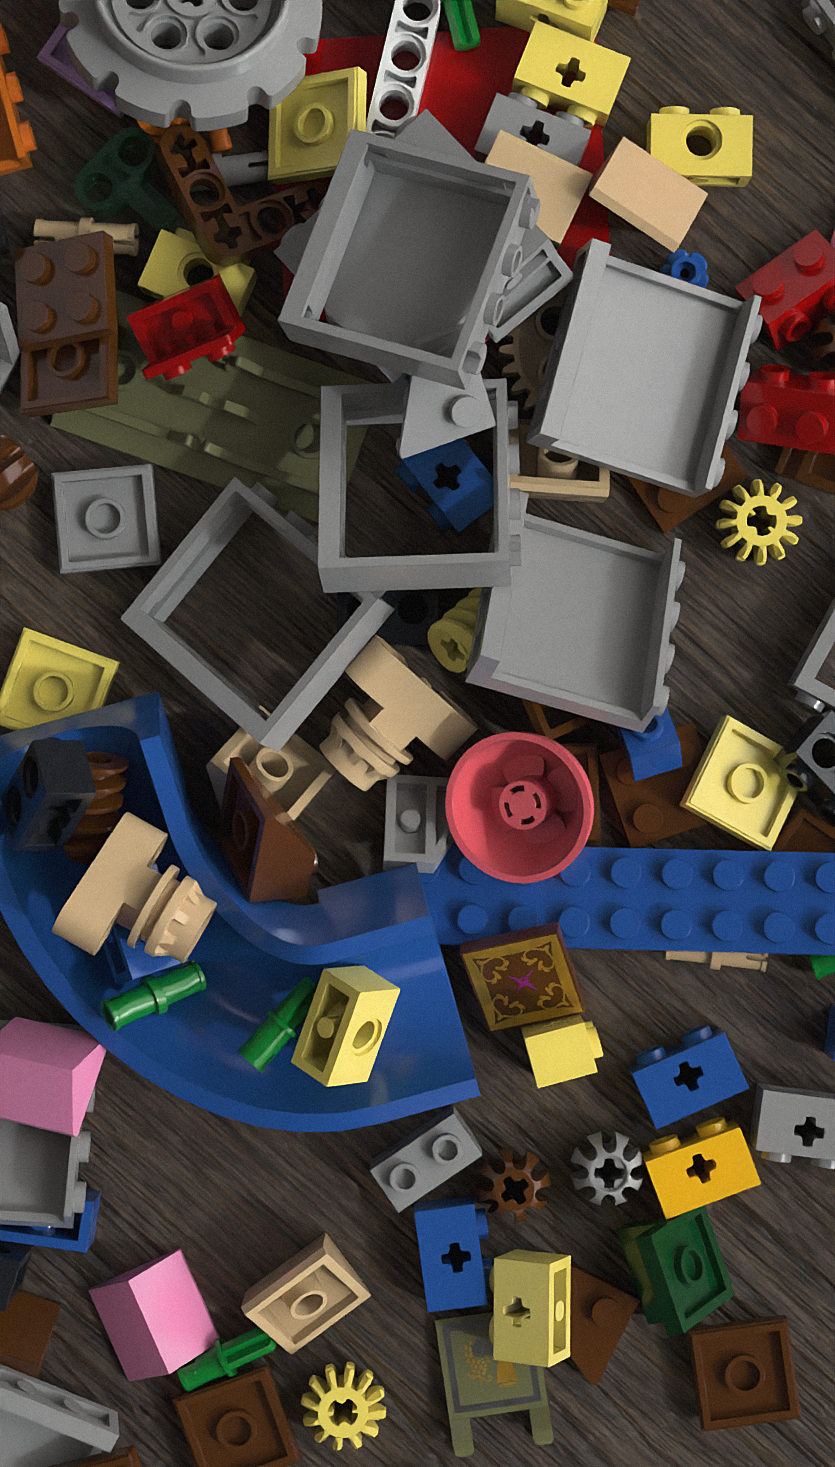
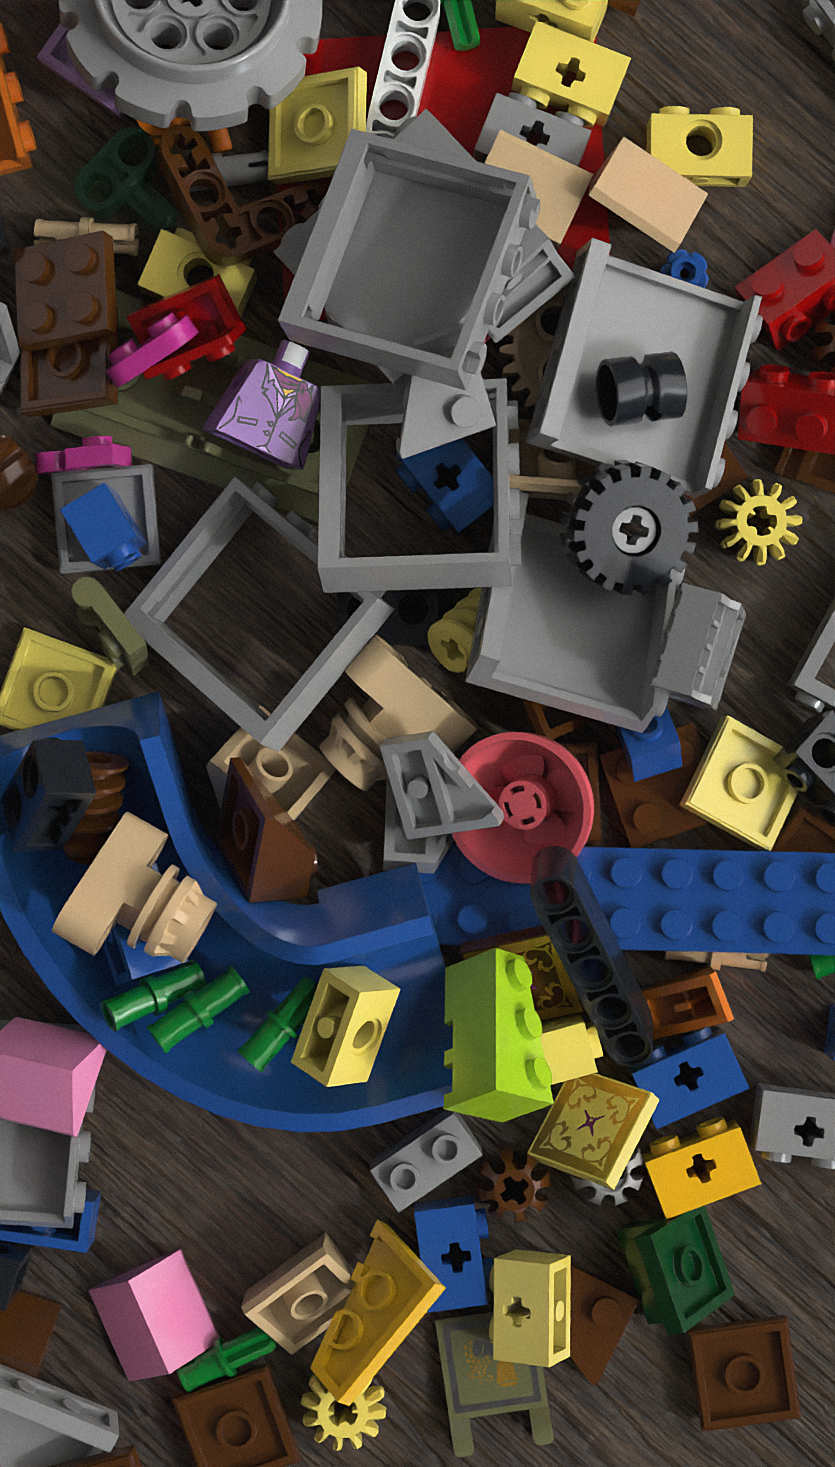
(95, 453): none -> dark pink plate
(105, 528): none -> blue brick
(119, 637): none -> olive plate
(167, 336): none -> dark pink plate
(198, 1009): none -> green pin
(270, 408): none -> medium lavender torso
(383, 1307): none -> yellow wing
(434, 788): none -> light grey wing
(495, 1039): none -> lime wedge
(591, 956): none -> black beam
(593, 1128): none -> tile
(613, 499): none -> black bush
(636, 389): none -> black wheel
(687, 1003): none -> orange slope
(698, 646): none -> light grey plate

